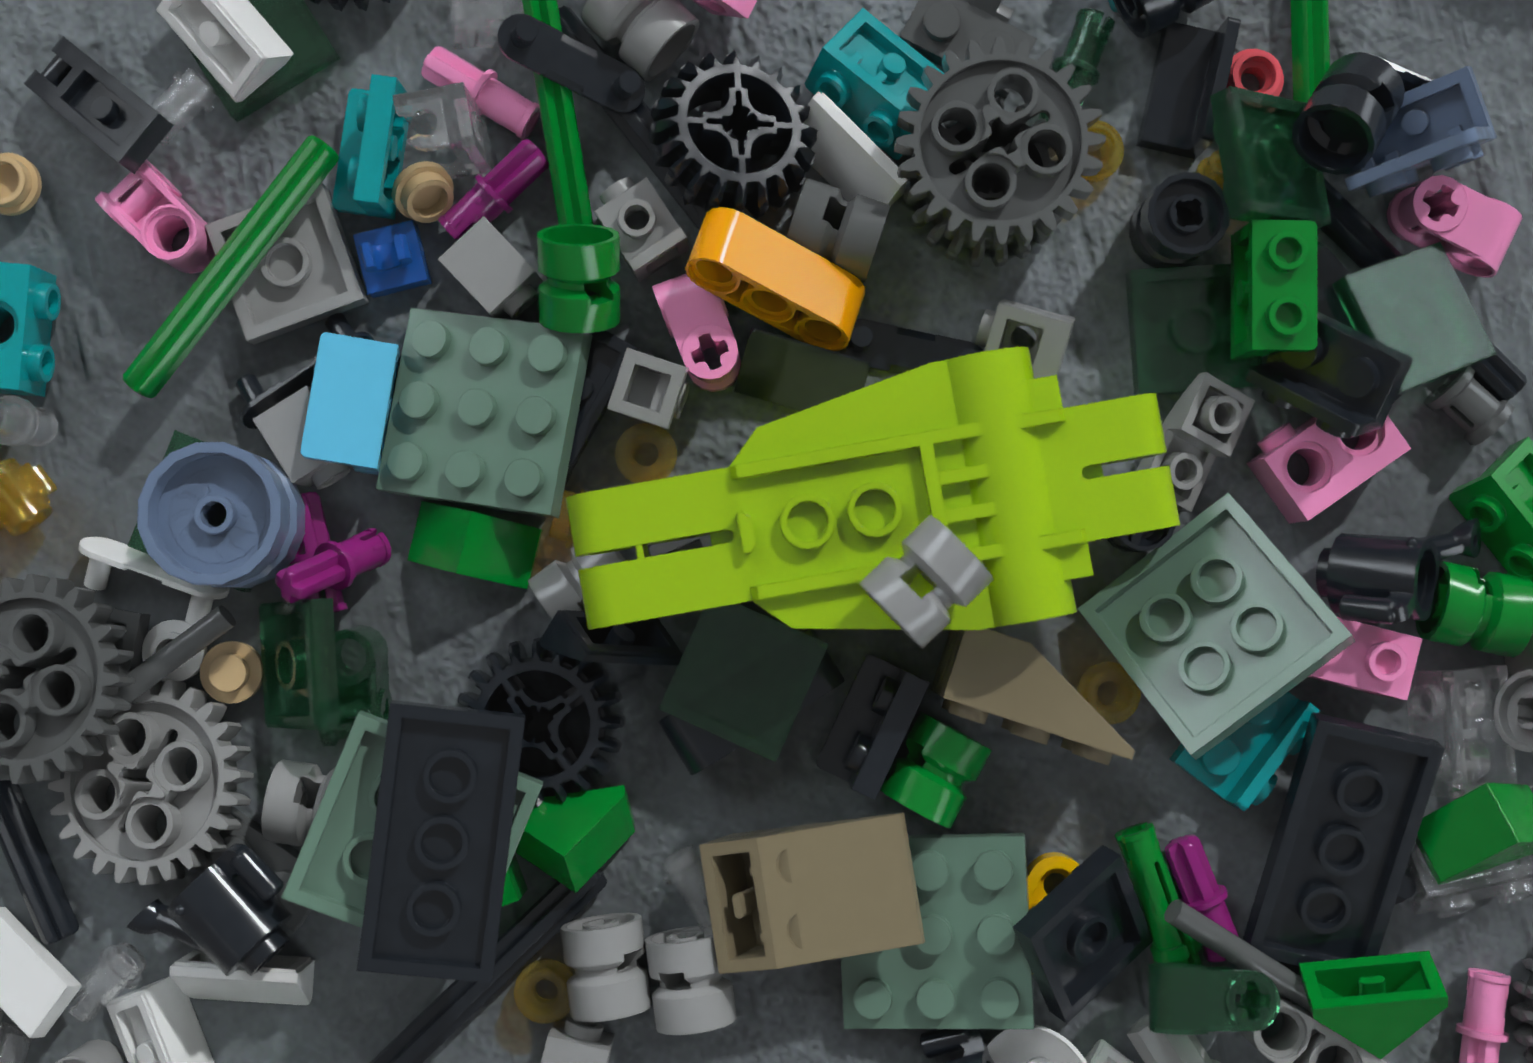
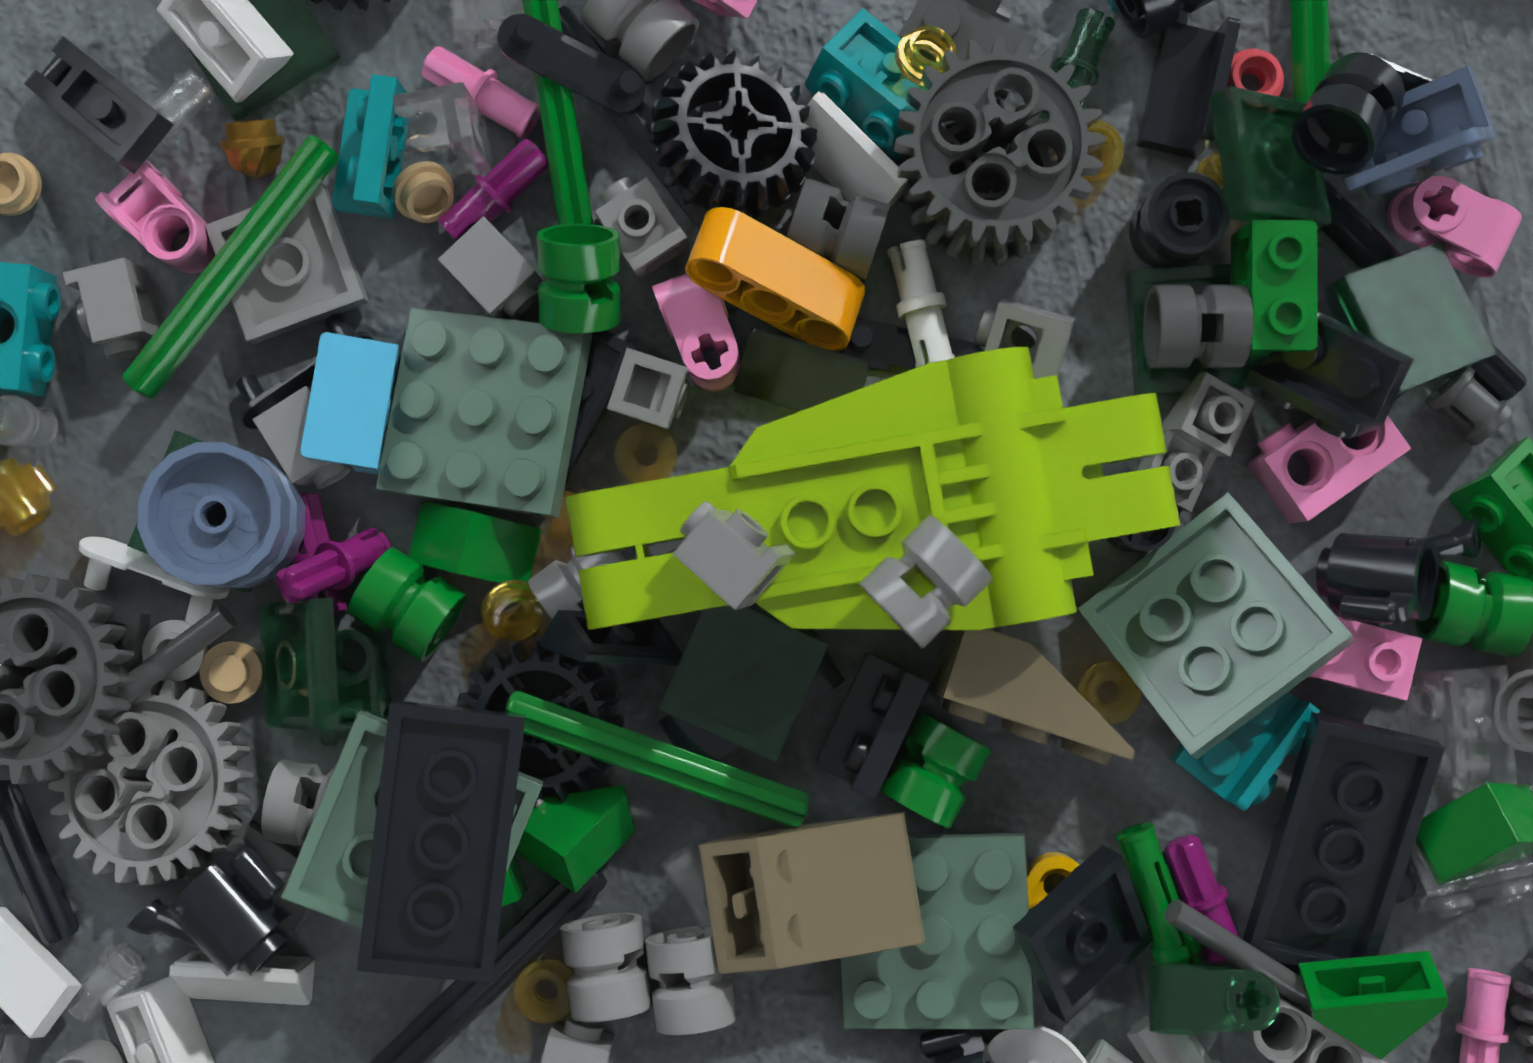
(115, 306): none -> light grey brick
(253, 146): none -> pearl gold plate
(392, 259): blue tile -> none
(401, 600): none -> green wheel
(520, 623): none -> clear yellow plate
(659, 760): none -> green axle
(730, 554): none -> light grey brick
(920, 302): none -> white pin
(922, 48): none -> clear yellow plate
(1175, 324): none -> dark grey wheel

